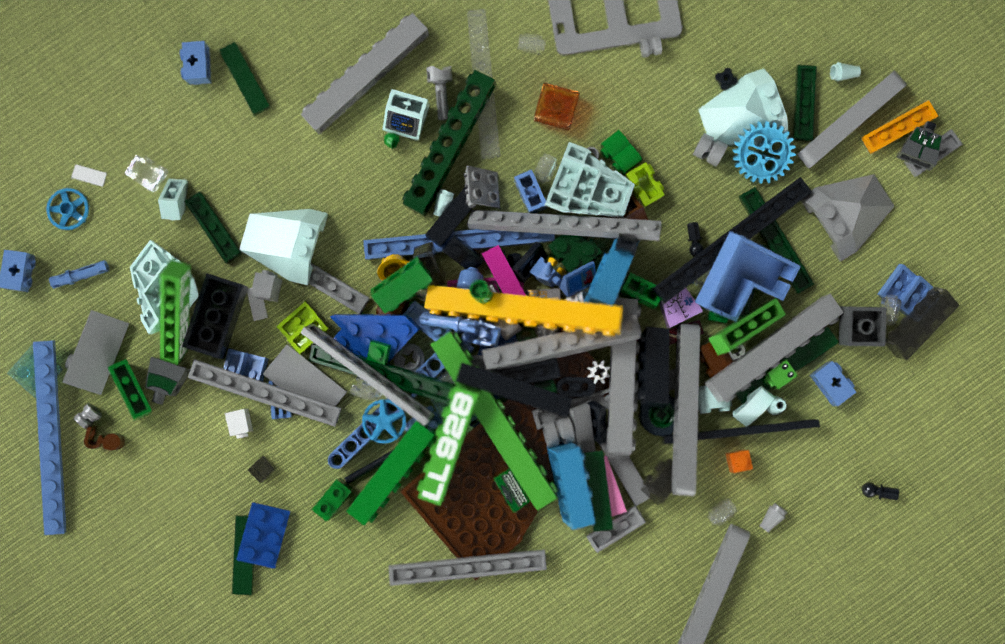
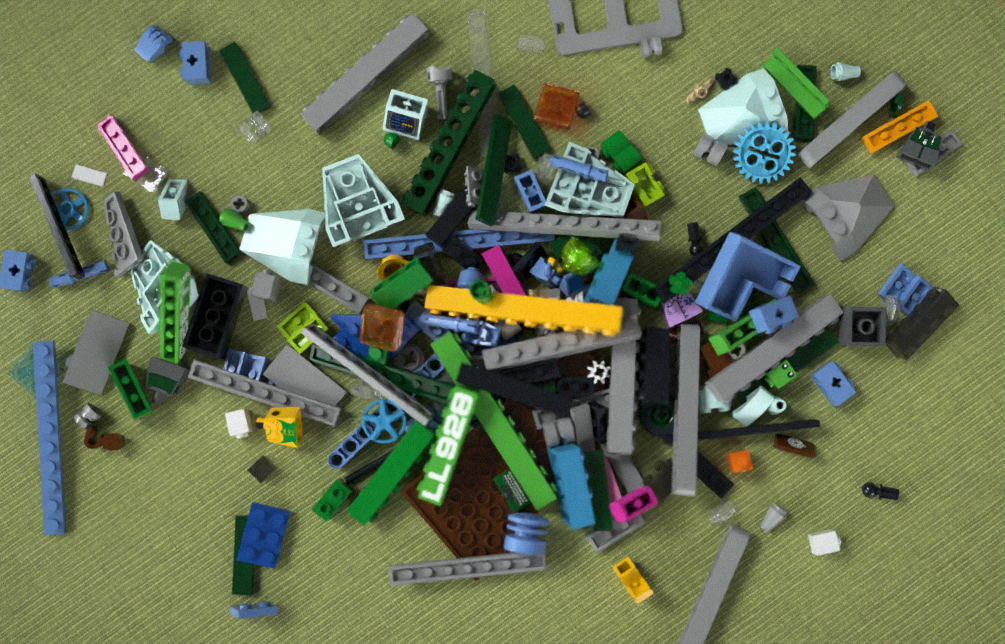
(57, 226): none -> black tile
(123, 147): none -> tile
(126, 247): none -> light grey wing
(153, 43): none -> medium blue hand
(233, 220): none -> bright green cone
(236, 199): none -> light grey bush
(248, 610): none -> medium blue wing
(261, 125): none -> clear wheel
(282, 426): none -> yellow torso
(356, 201): none -> light aqua wedge
(373, 333): none -> clear orange brick
(494, 170): none -> dark green tile
(515, 167): none -> black plate
(523, 122): none -> dark green tile
(526, 529): none -> medium blue wheel
(578, 258): none -> clear neon green cylinder
(582, 111): none -> black hinge
(585, 170): none -> medium blue pin
(632, 580): none -> yellow brick
(633, 504): none -> dark pink brick
(679, 283): none -> green plant
(700, 91): none -> tan piece
(712, 477): none -> black tile
(774, 314): none -> medium blue brick
(794, 445): none -> reddish brown slope
(796, 84): none -> bright green fence
(824, 542): none -> white brick
(896, 105): none -> dark green tile

